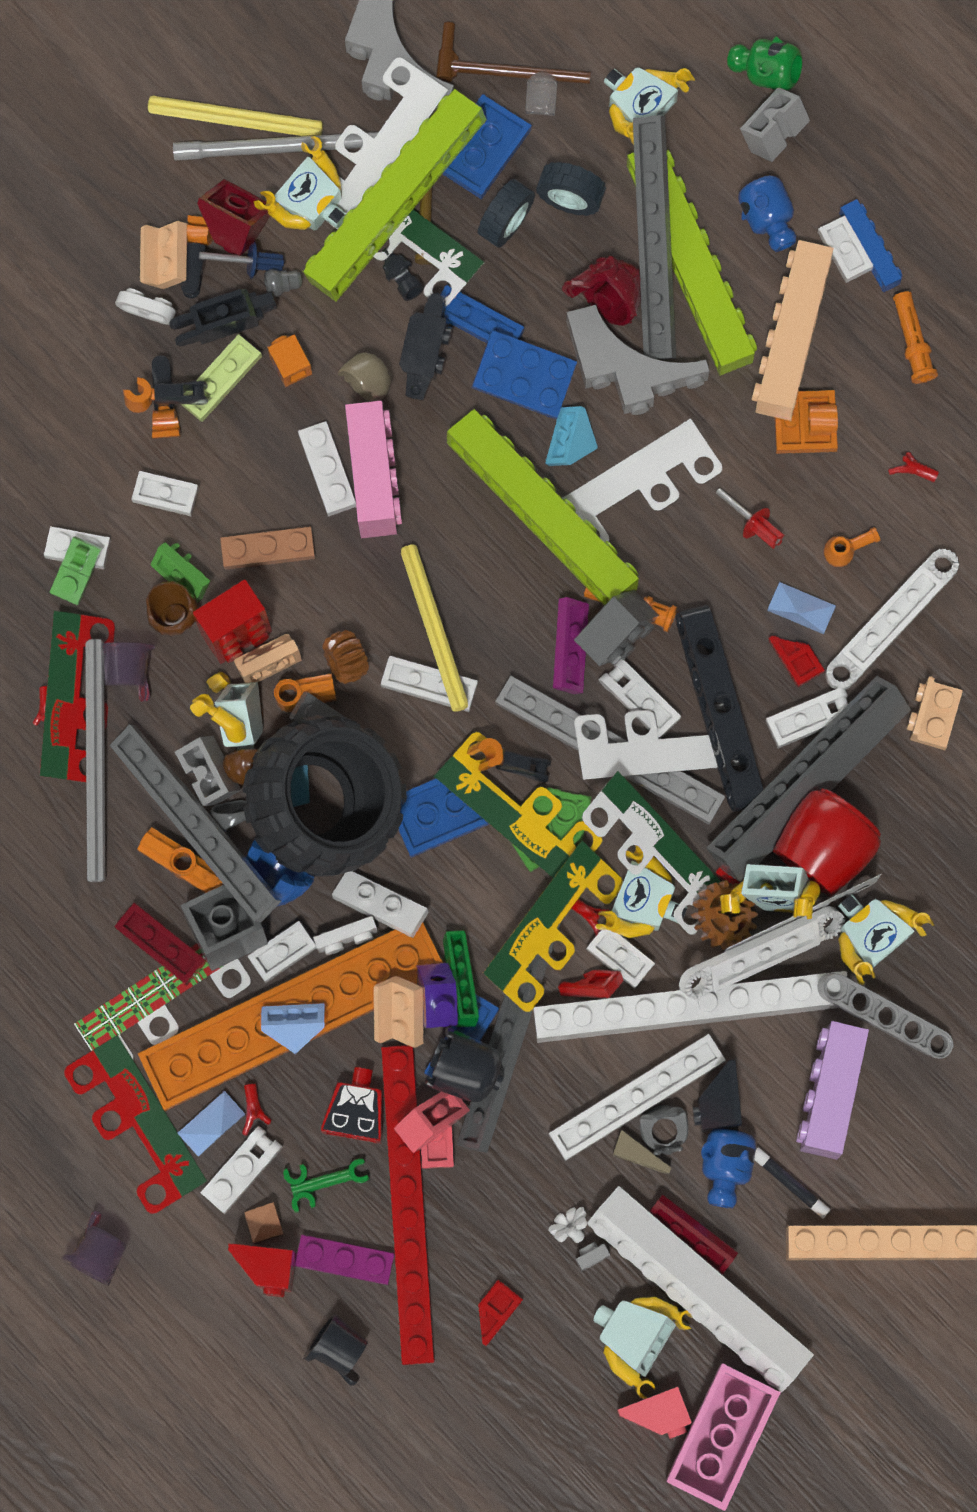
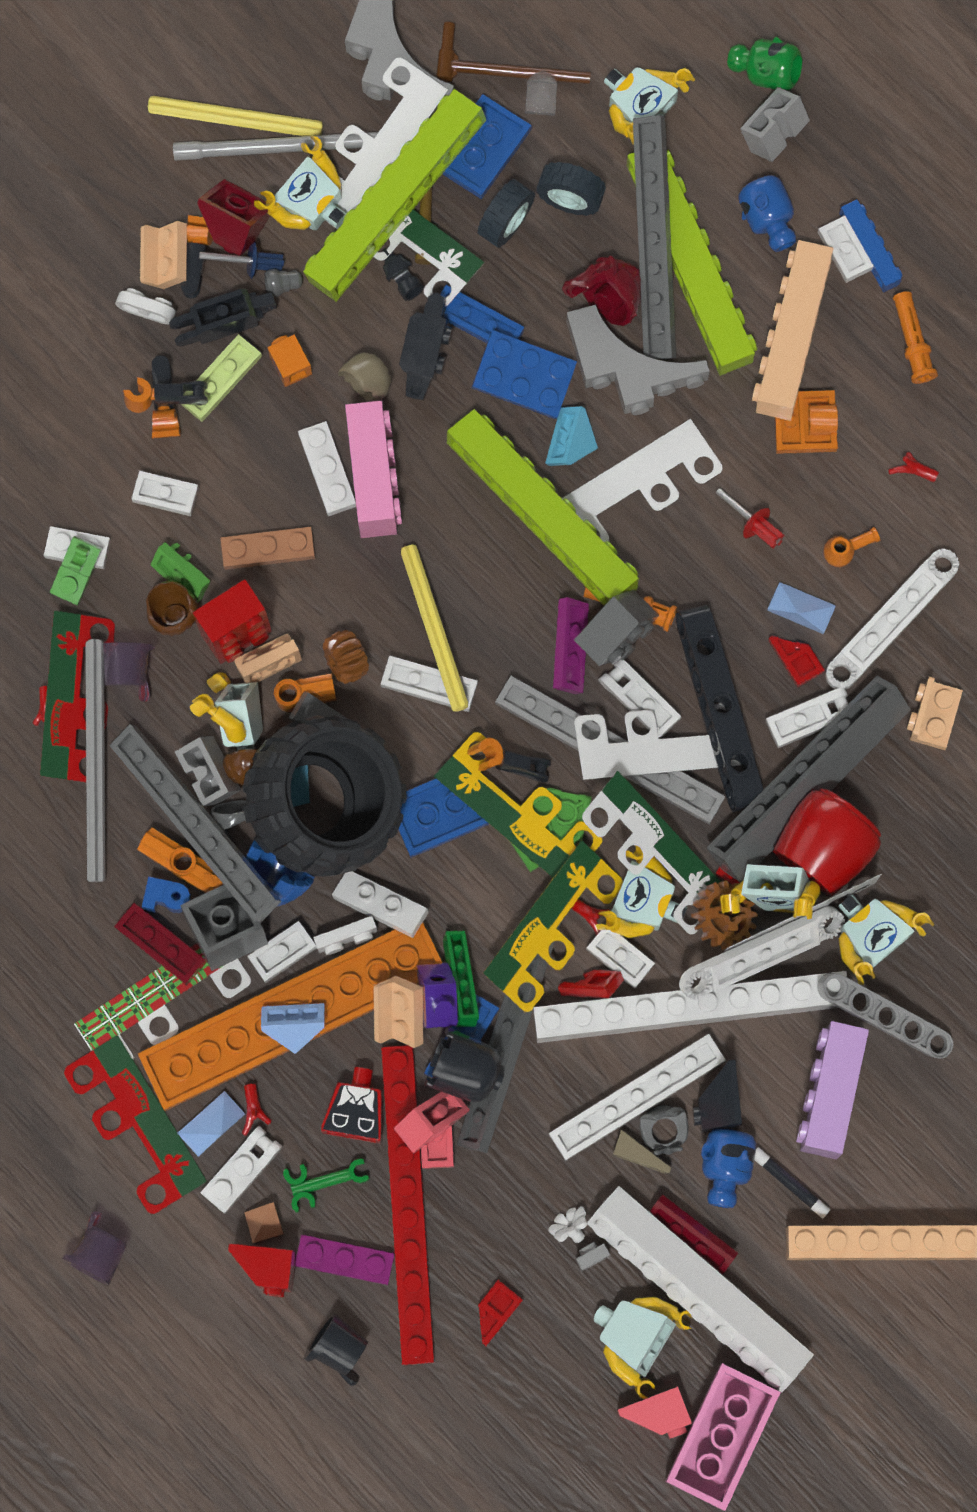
(165, 894): none -> blue leg

